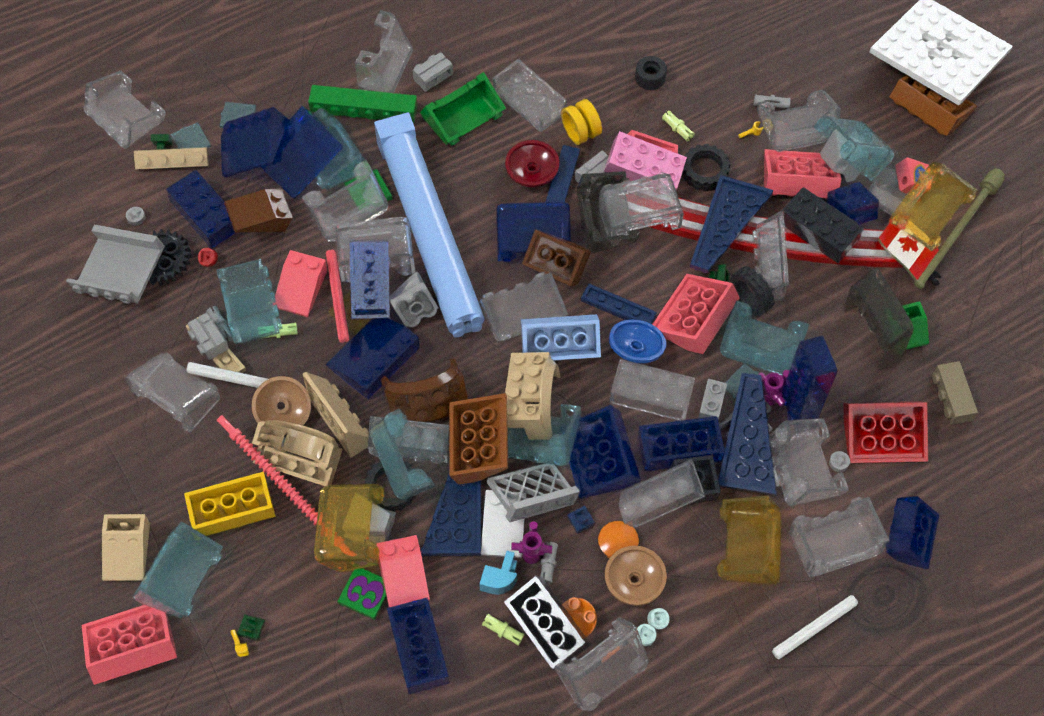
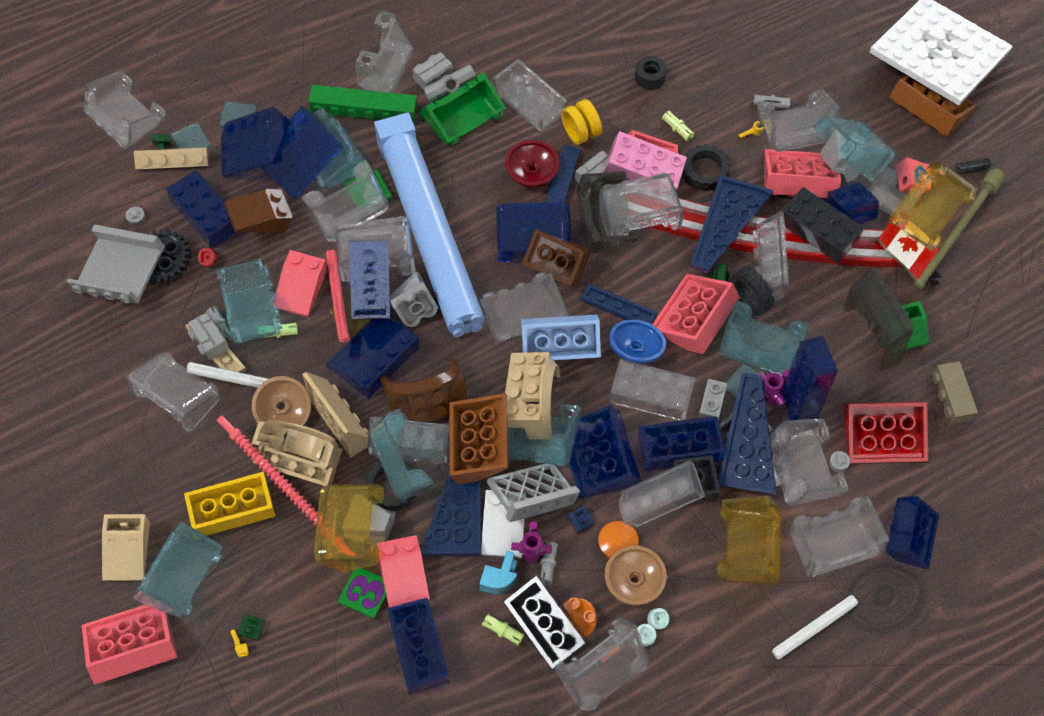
(459, 79): none -> light grey piece
(973, 165): none -> black axle

